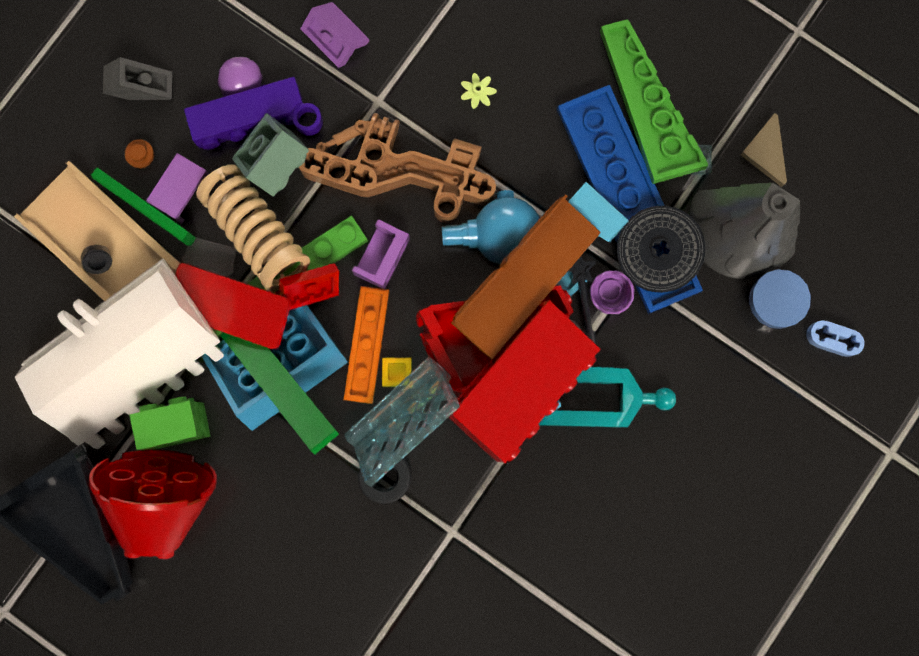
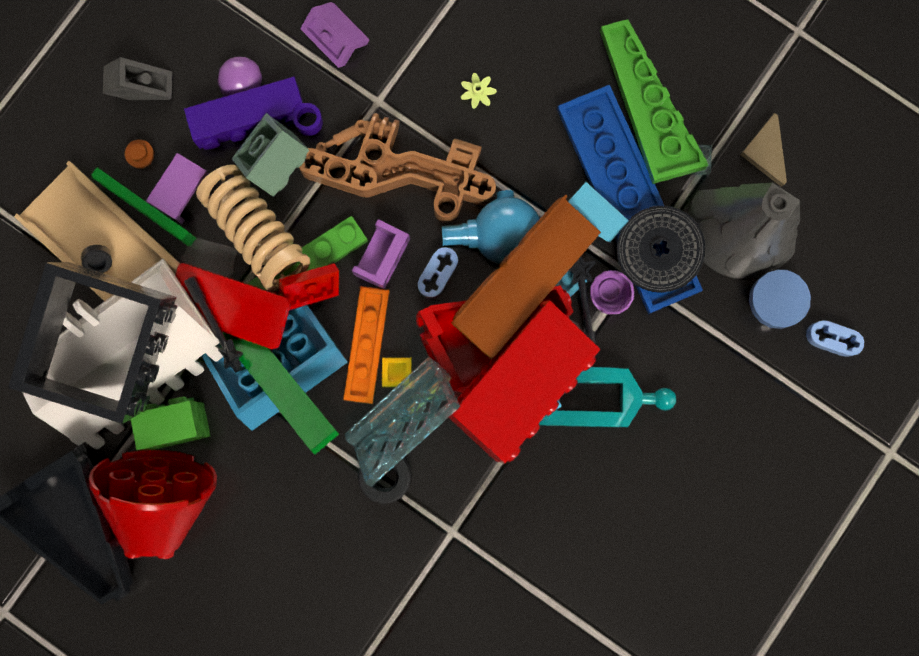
(44, 331): none -> black window
(228, 350): none -> black piece
(432, 269): none -> light blue beam

